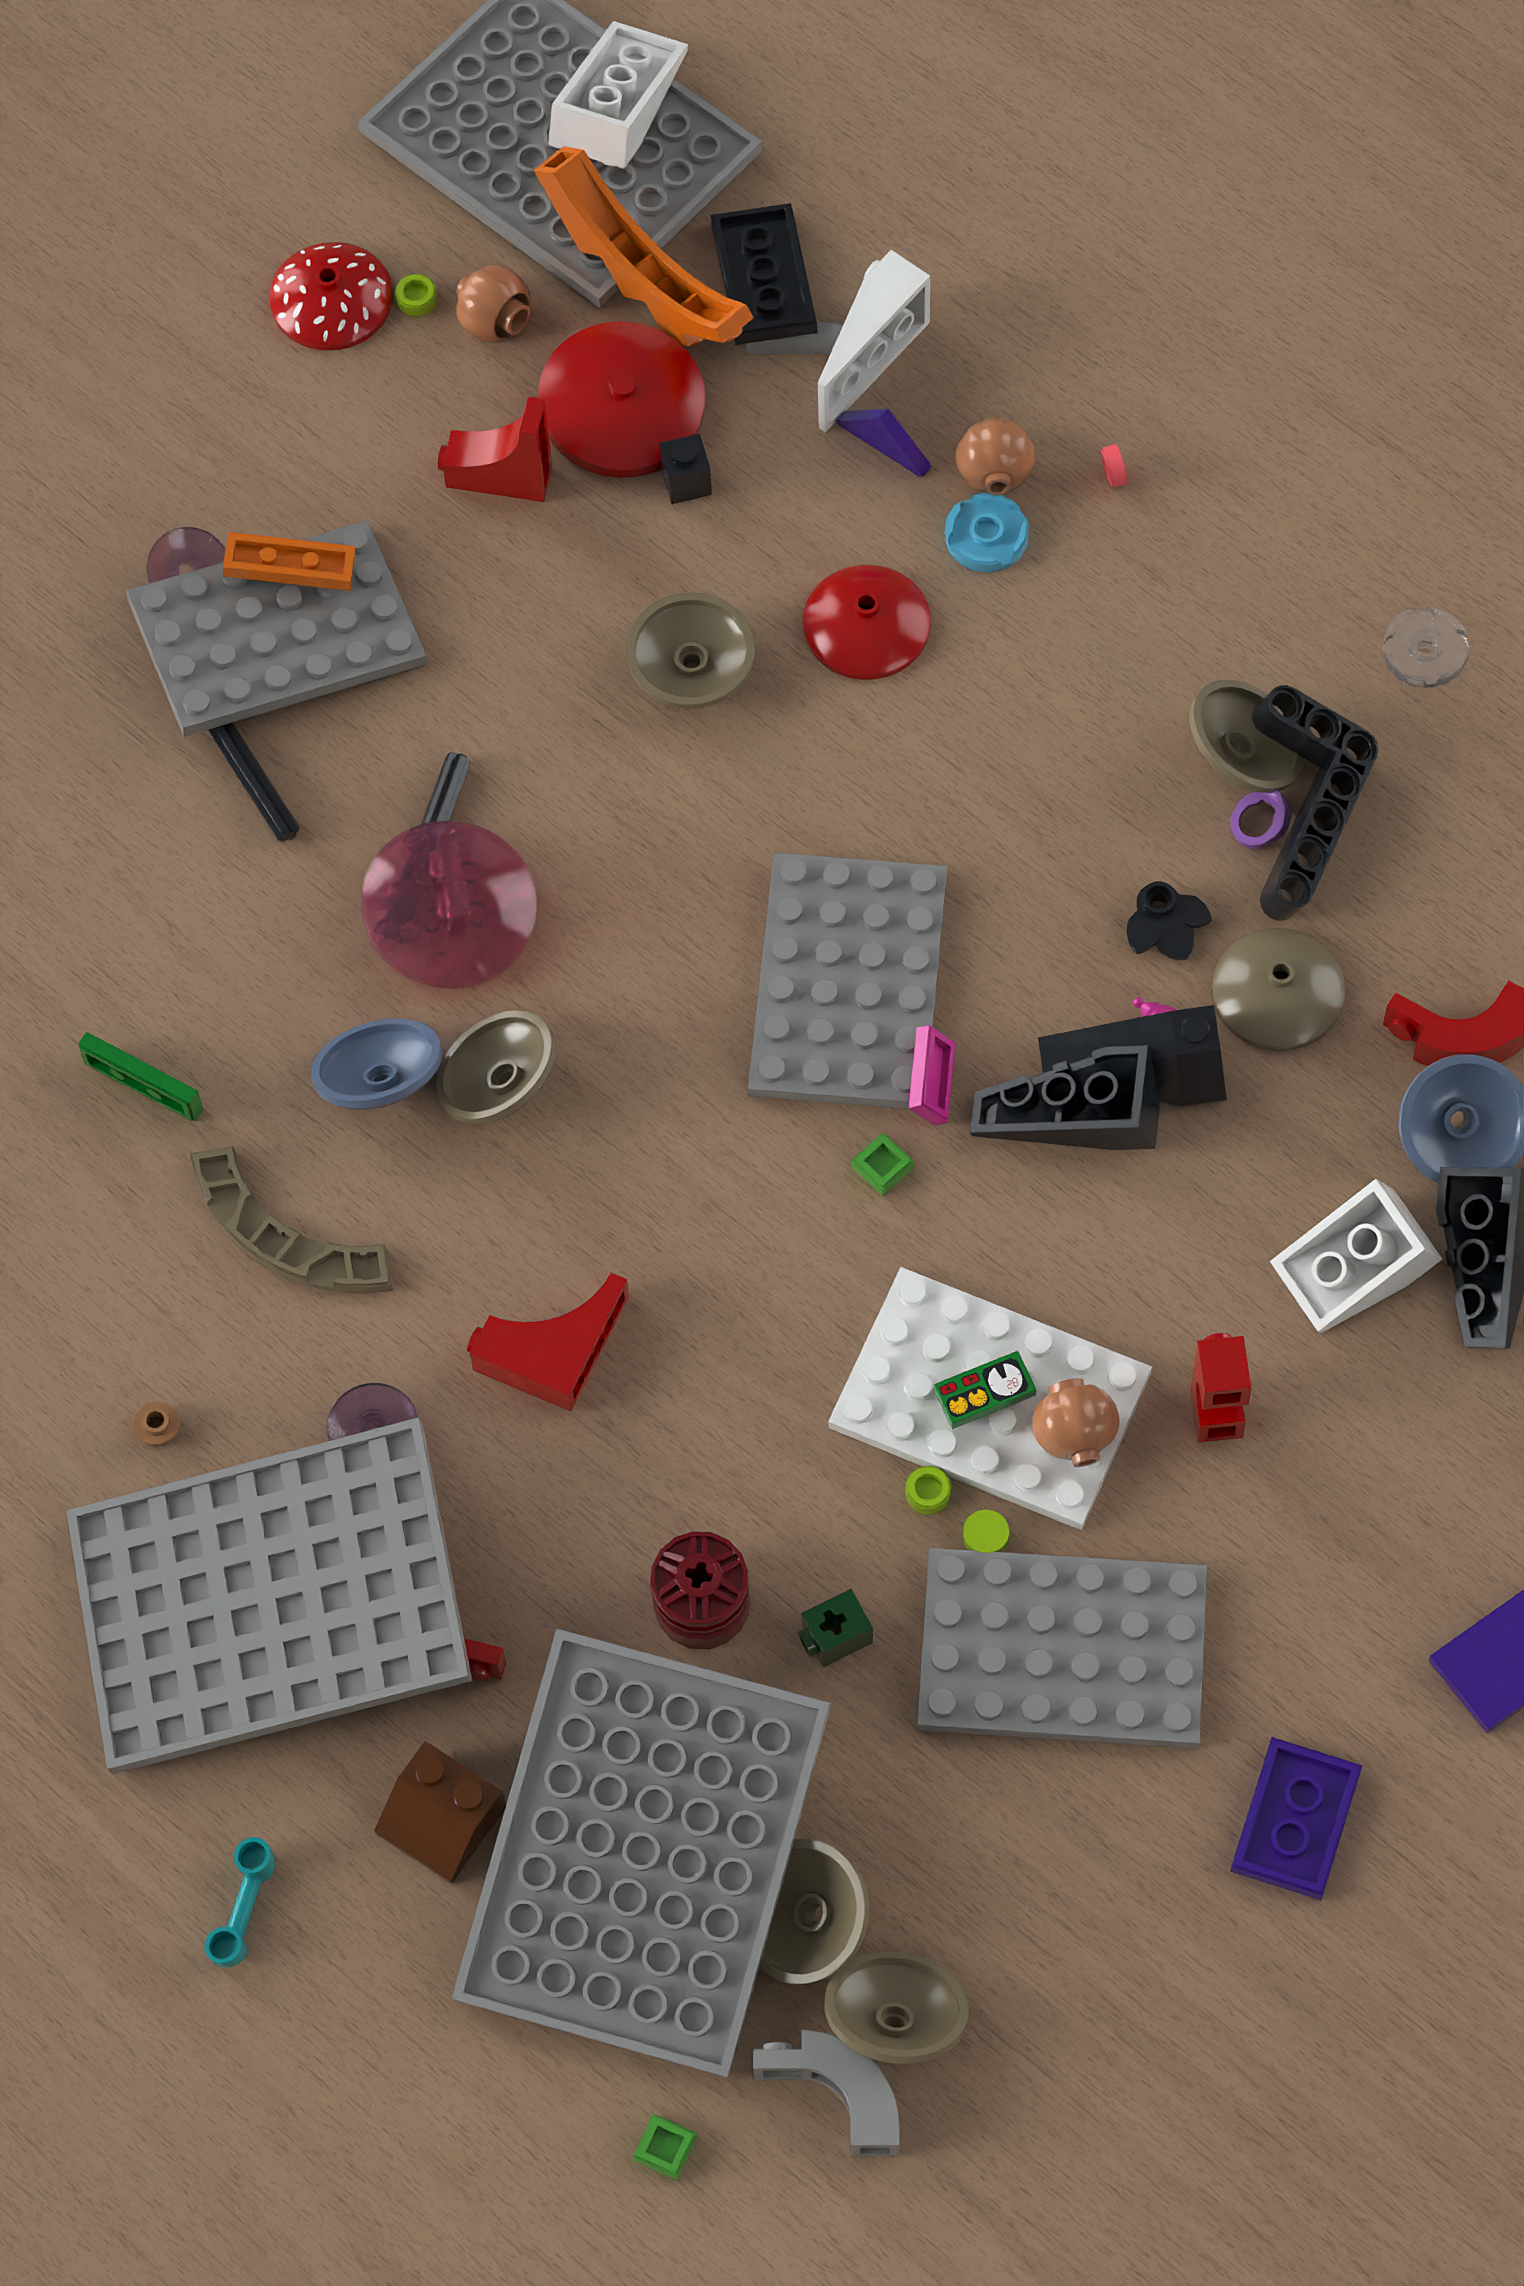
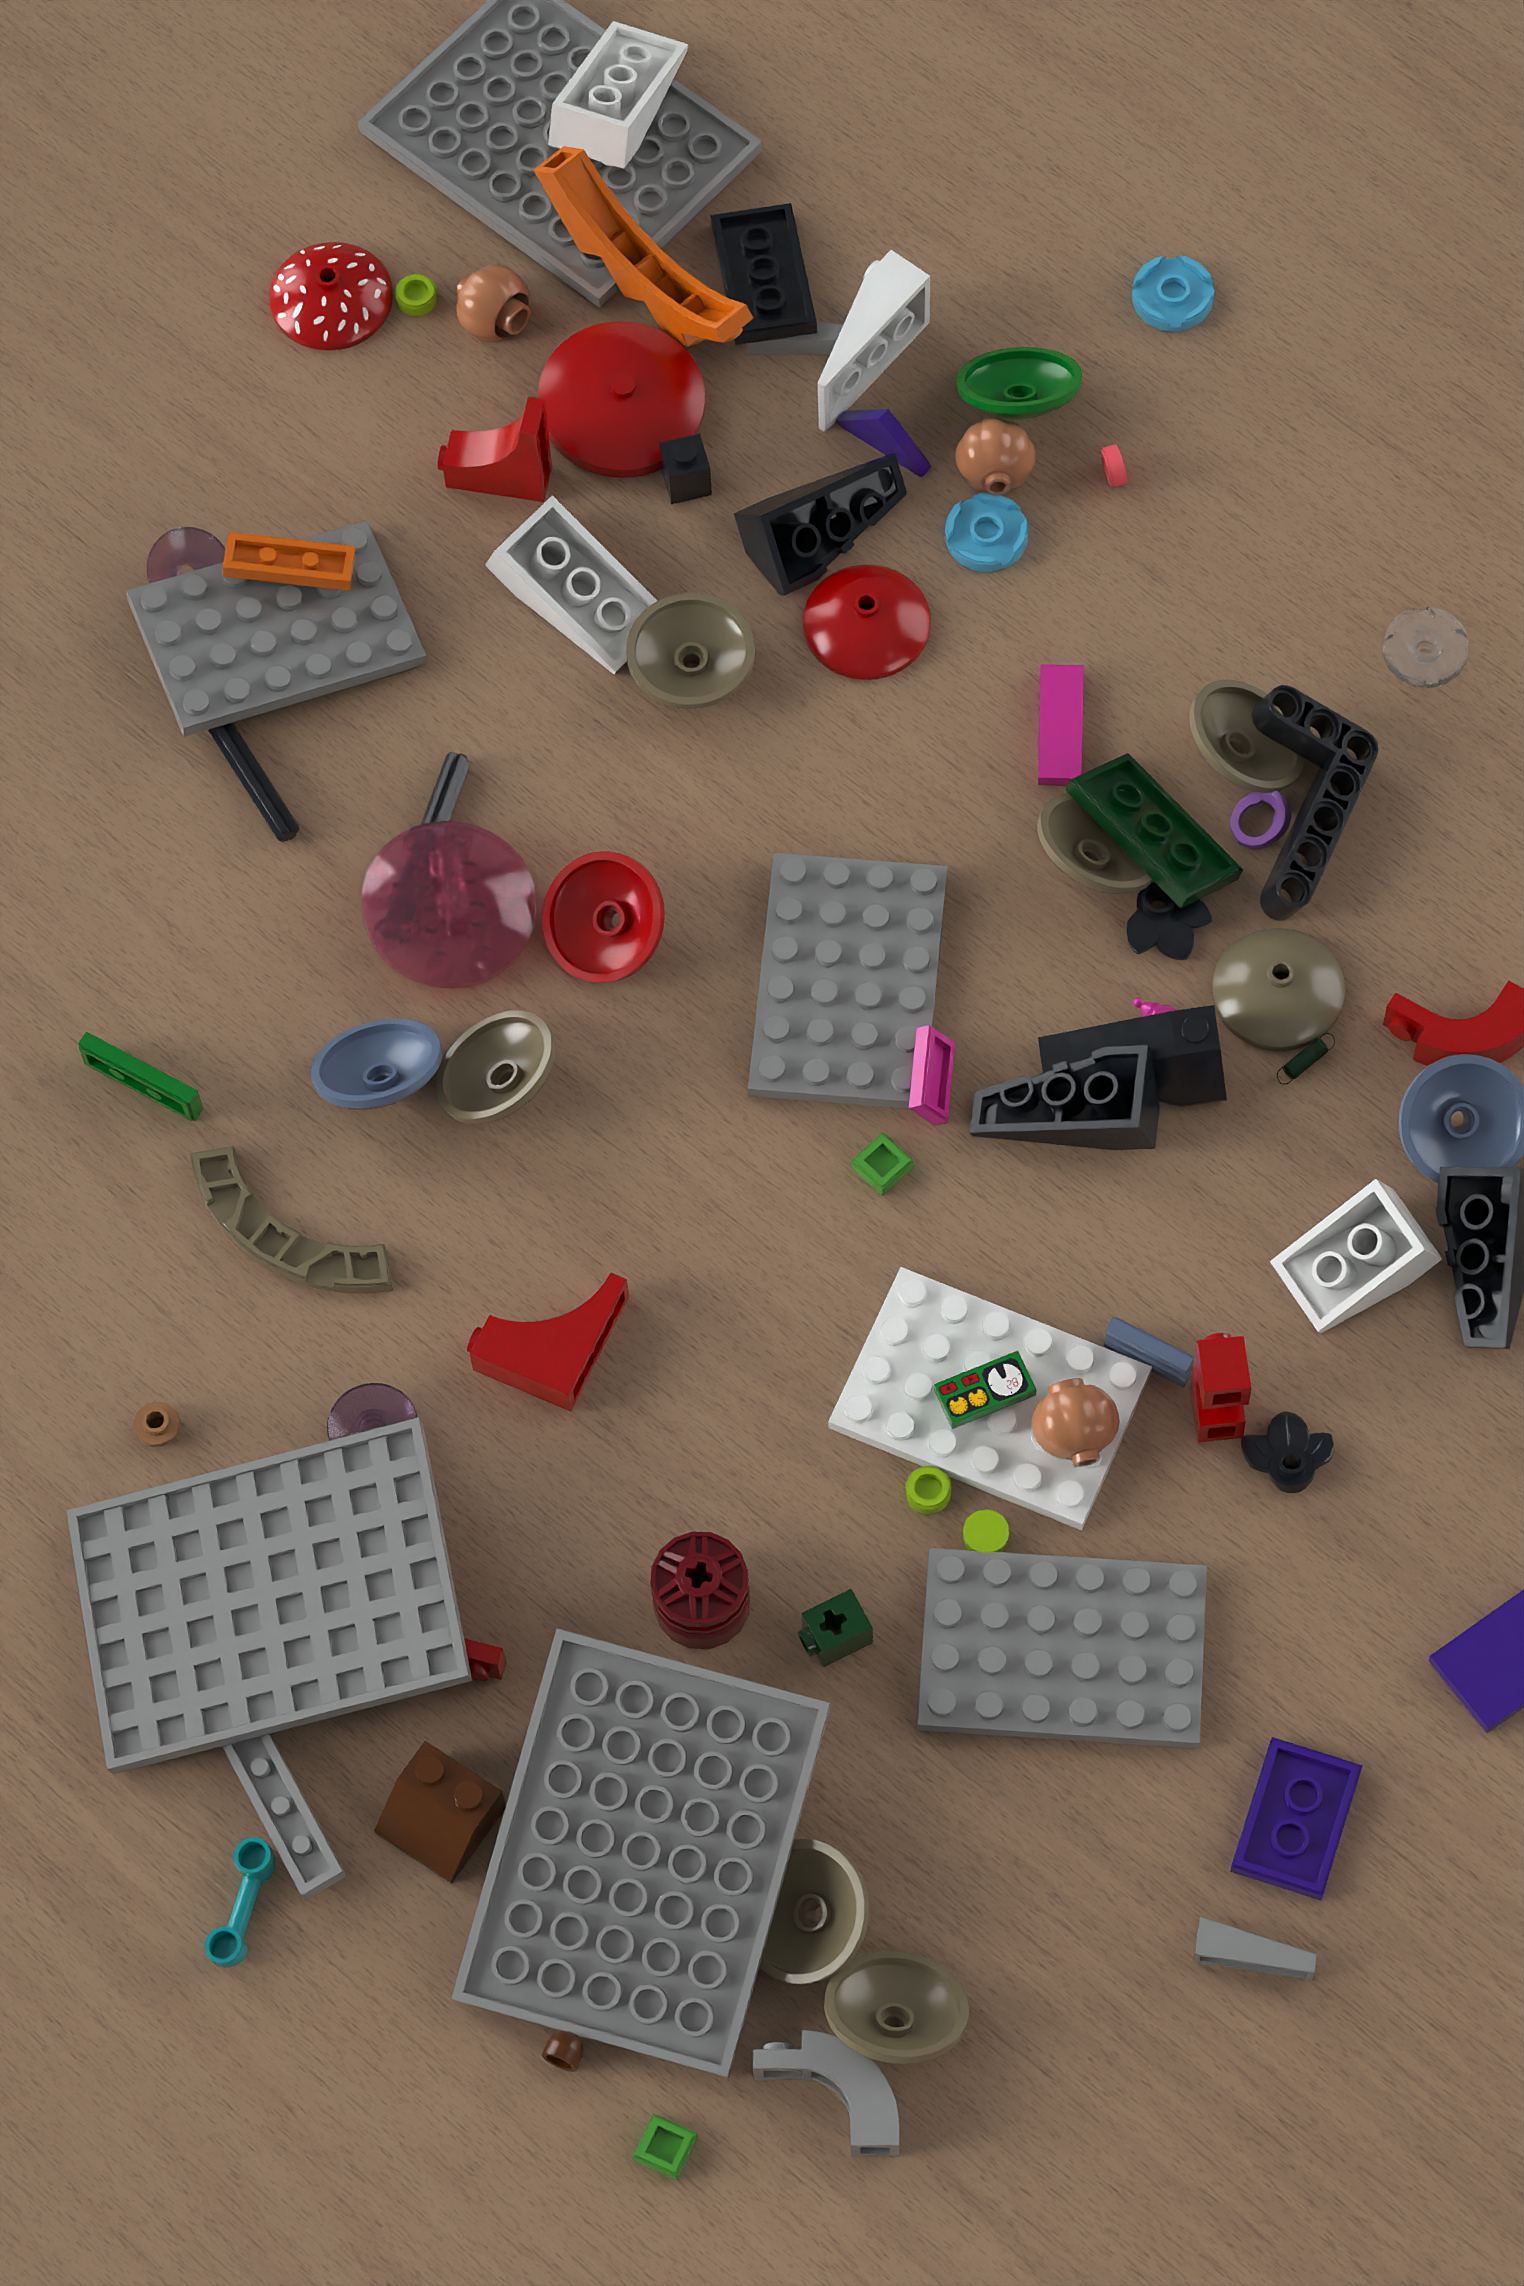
(285, 1814): none -> light grey plate
(563, 2051): none -> reddish brown hinge
(572, 582): none -> white slope
(581, 911): none -> red dish
(809, 526): none -> black wedge
(1019, 382): none -> green dish
(1060, 723): none -> dark pink tile
(1086, 850): none -> dark tan dish
(1141, 1346): none -> sand blue tile
(1154, 830): none -> dark green tile
(1173, 293): none -> medium azure tile
(1242, 1950): none -> light grey piece
(1288, 1446): none -> black plate
(1305, 1058): none -> dark green piece

